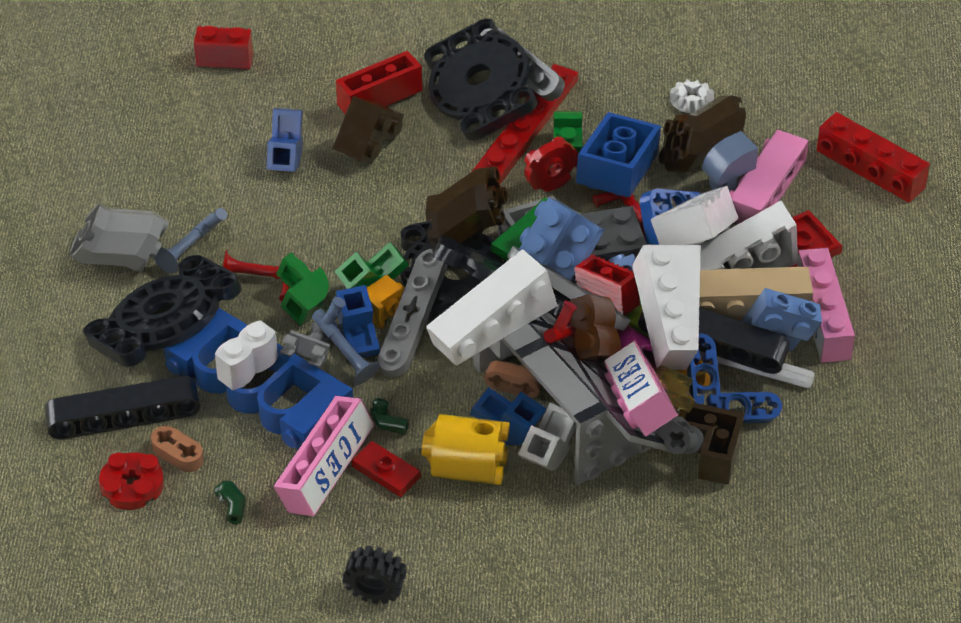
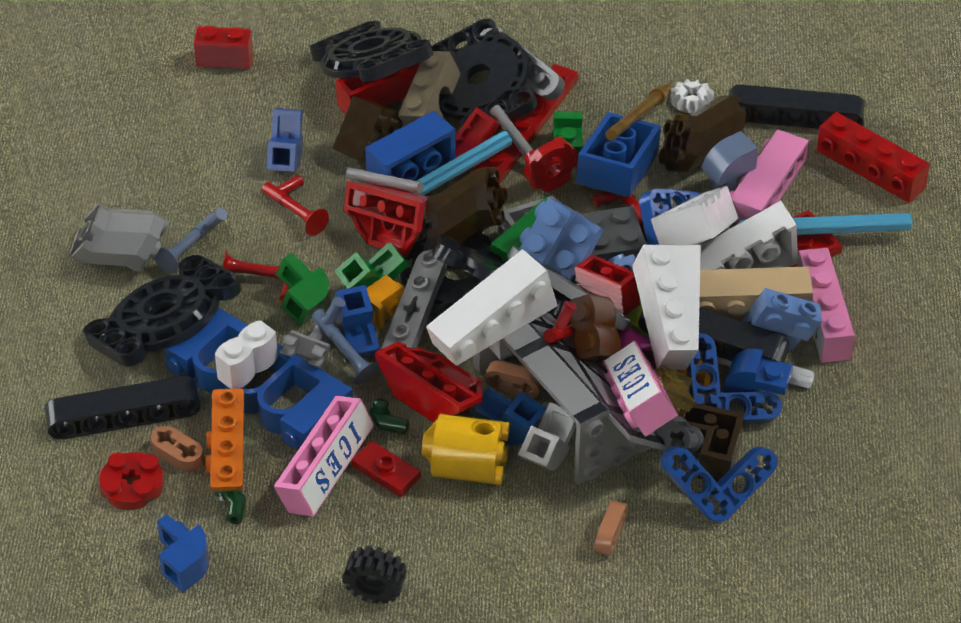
(186, 553): none -> blue brick
(226, 440): none -> orange bracket
(314, 221): none -> red piece
(370, 51): none -> black piece
(385, 180): none -> light grey bar
(386, 215): none -> red wedge
(413, 149): none -> blue brick
(428, 381): none -> red wedge
(433, 77): none -> dark tan arch
(465, 162): none -> medium azure axle
(474, 131): none -> red plate
(509, 127): none -> light grey bar
(611, 528): none -> nougat beam
(656, 97): none -> pearl gold bar
(721, 490): none -> blue beam
(753, 373): none -> blue brick
(796, 106): none -> black beam
(853, 223): none -> medium azure axle

